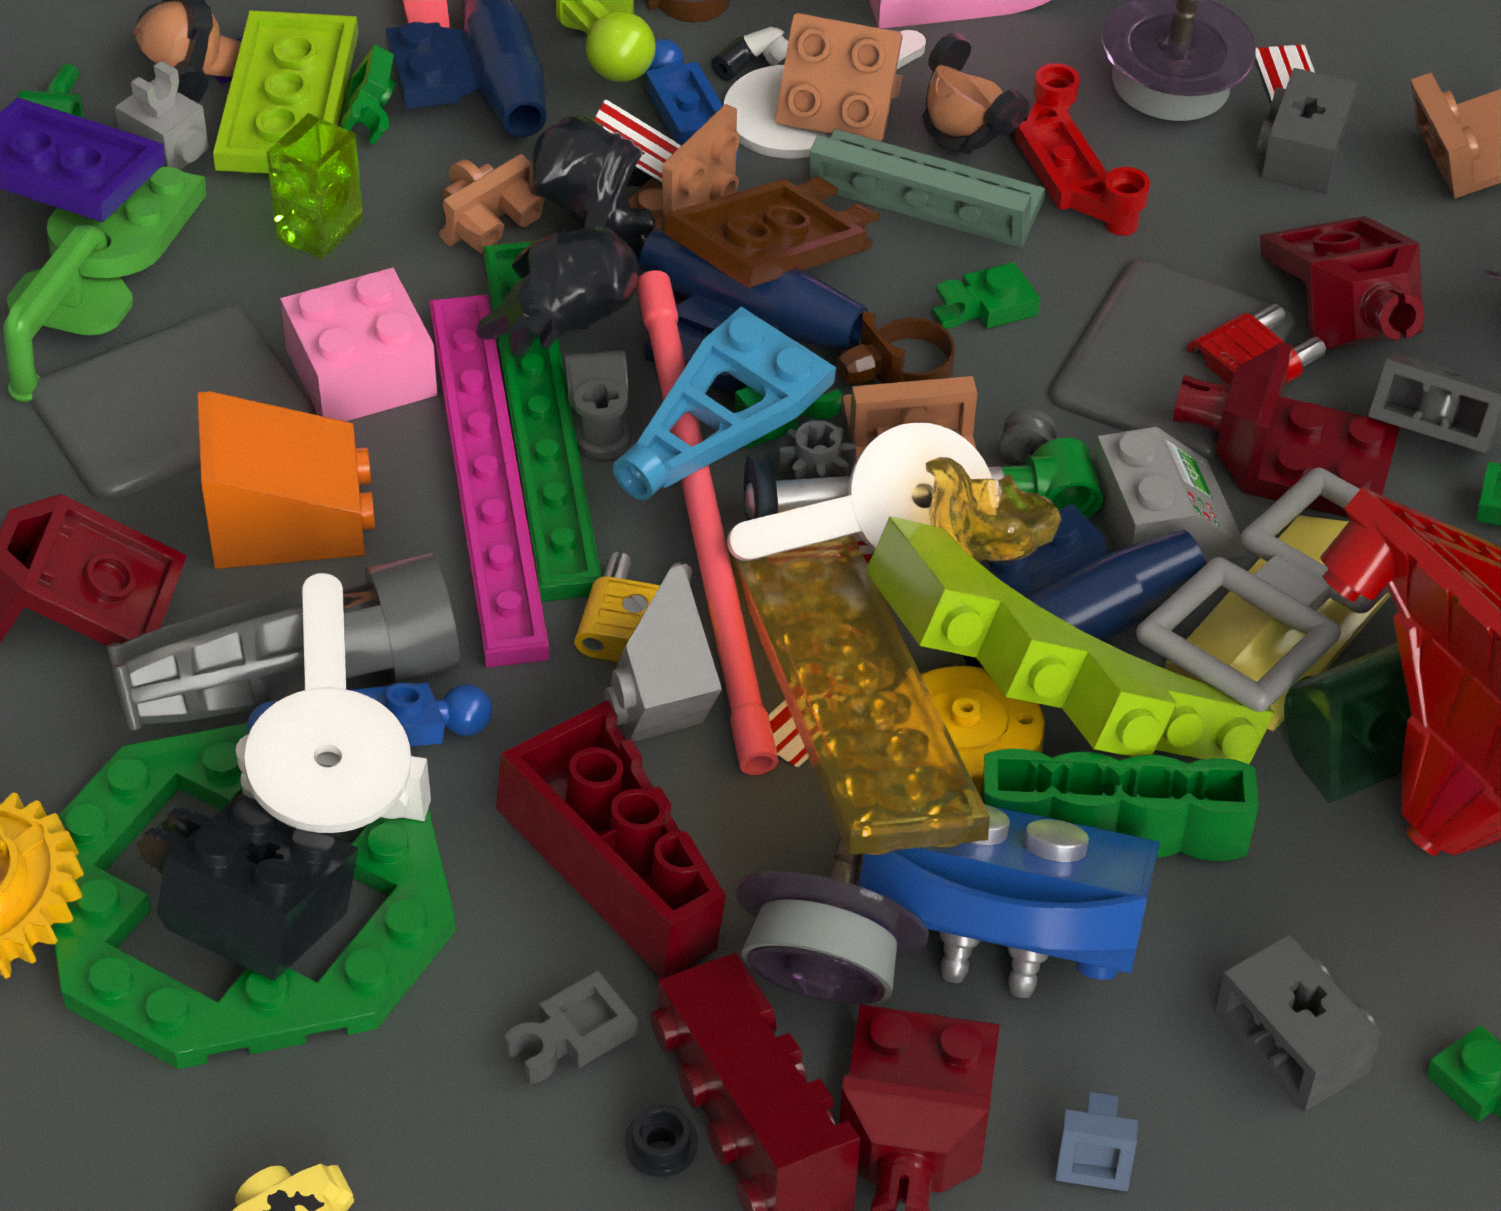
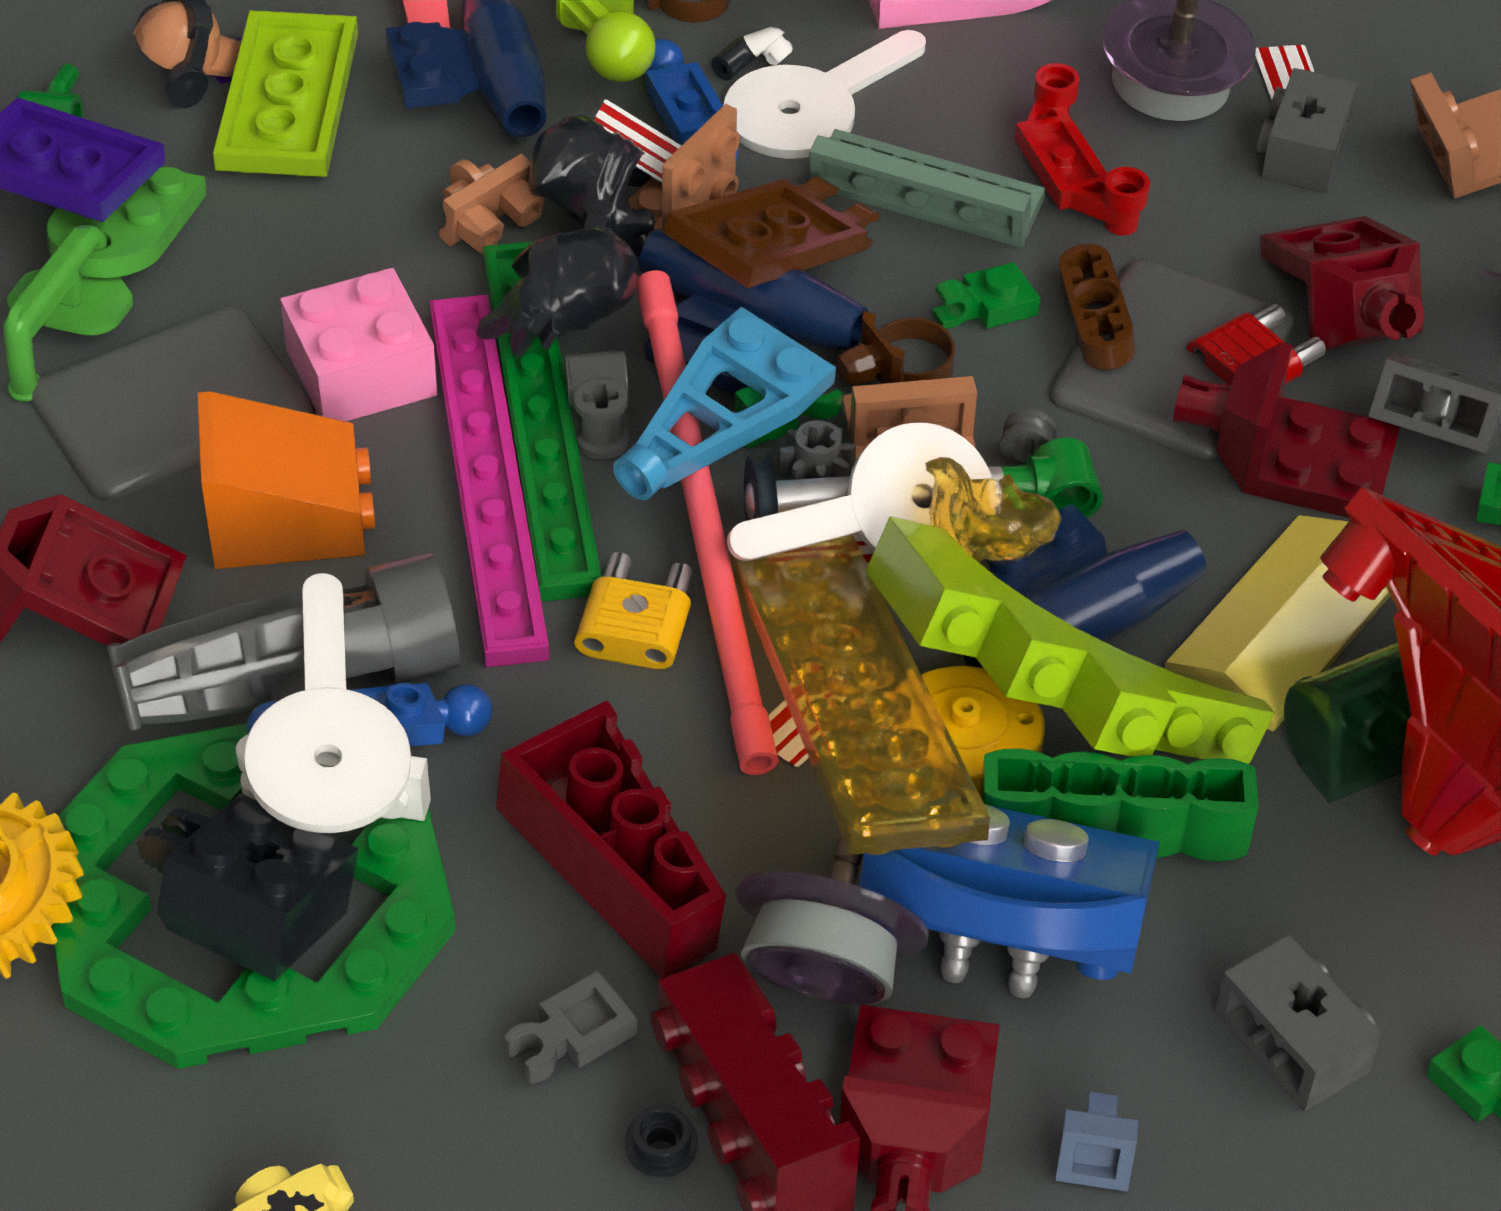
(165, 117): light grey brick -> none
(315, 186): clear neon green brick -> none
(368, 93): green plate -> none
(666, 666): light grey slope -> none
(839, 76): nougat bracket -> none
(964, 108): cap -> none
(1092, 322): none -> reddish brown beam
(1160, 488): light grey slope -> none
(1285, 588): light grey bar -> none

